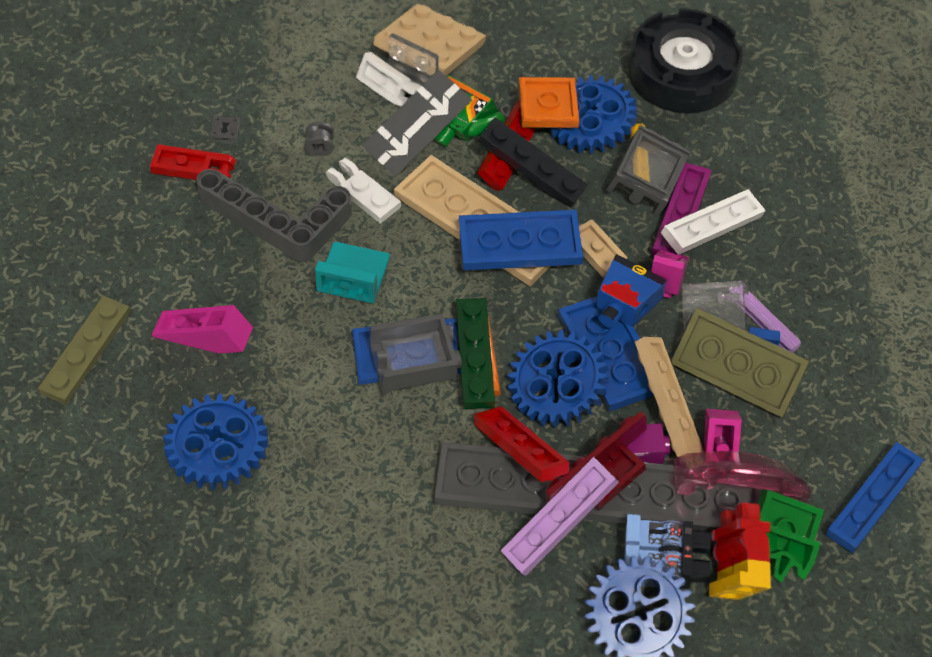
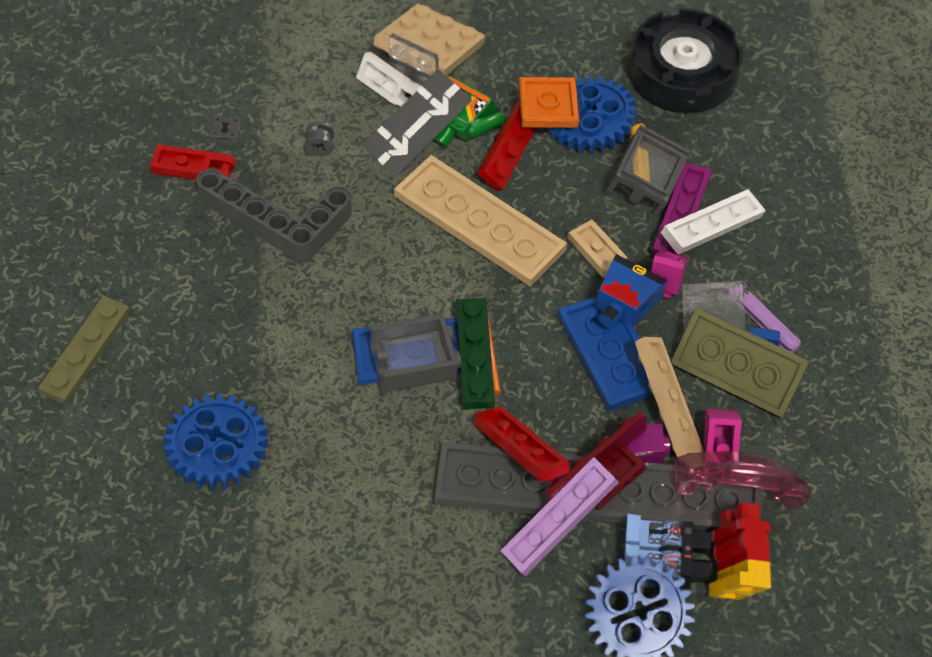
(206, 328): dark pink slope -> none
(352, 272): teal bracket -> none
(365, 191): white hinge -> none
(520, 240): blue plate -> none
(532, 162): black plate -> none
(586, 378): blue gear -> none
(791, 534): green plate -> none
(874, 497): blue plate -> none

